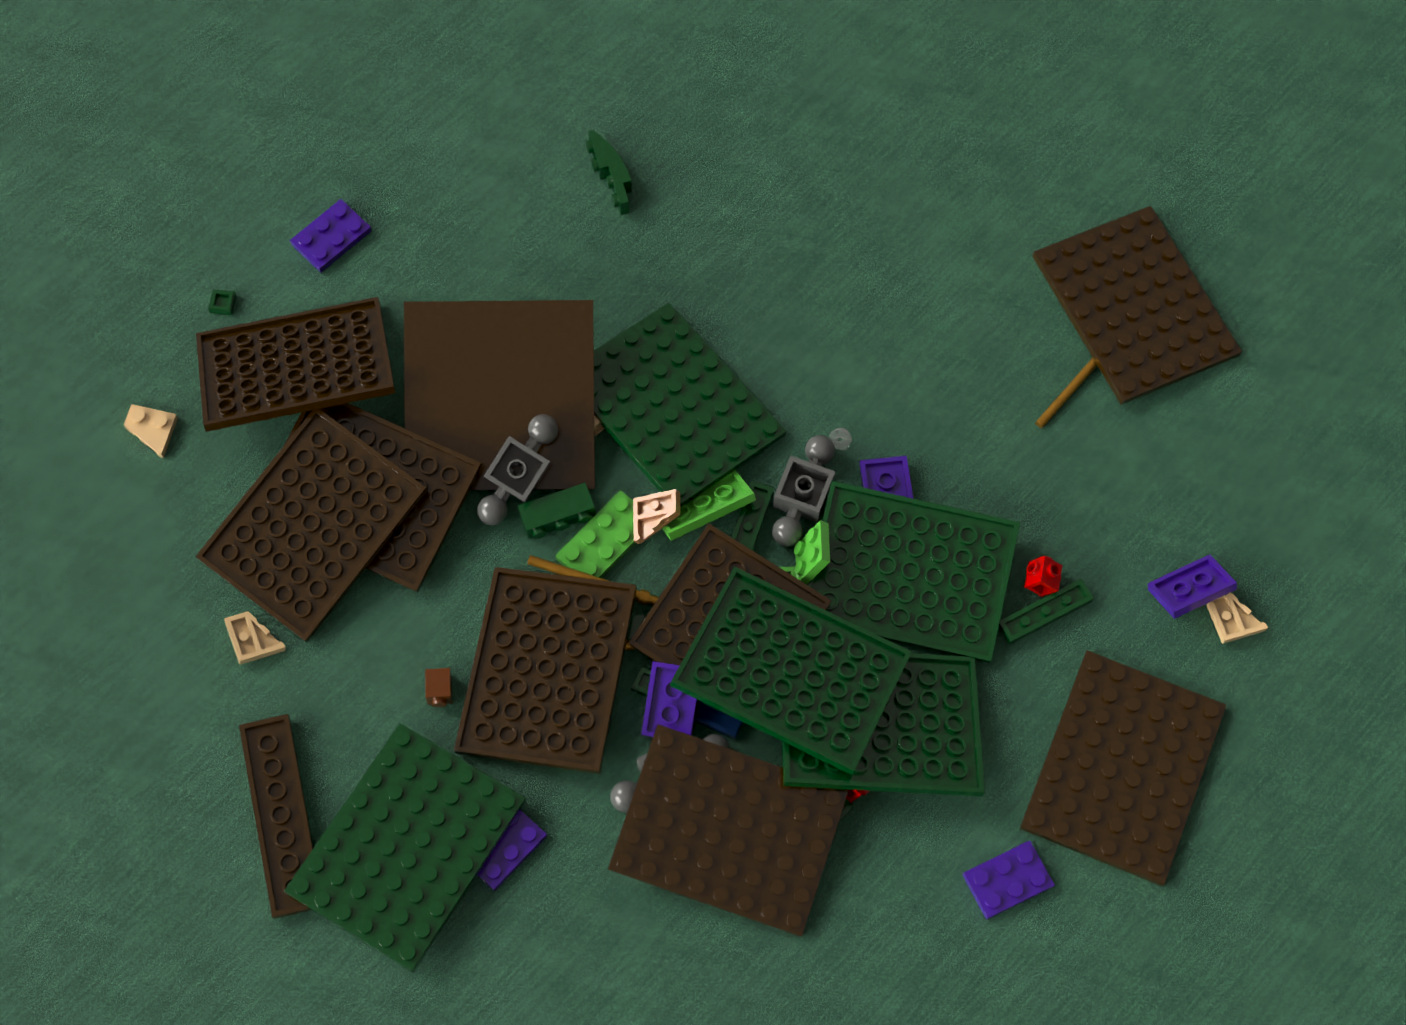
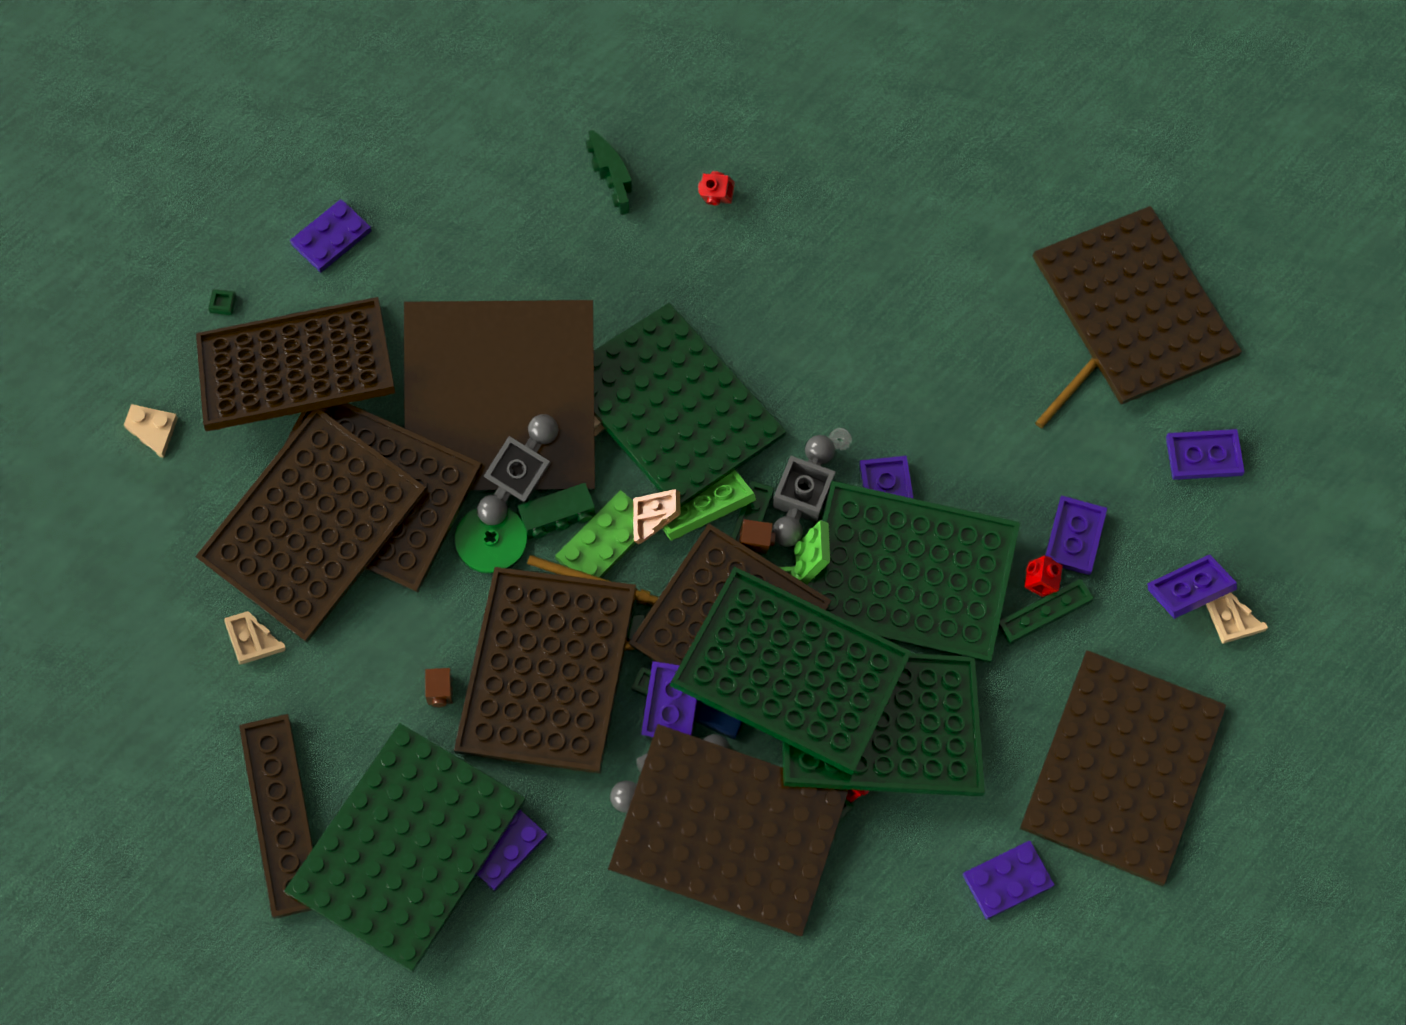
(484, 555): none -> green piece
(716, 188): none -> red brick
(757, 535): none -> reddish brown brick
(1076, 534): none -> dark purple plate
(1205, 454): none -> dark purple plate

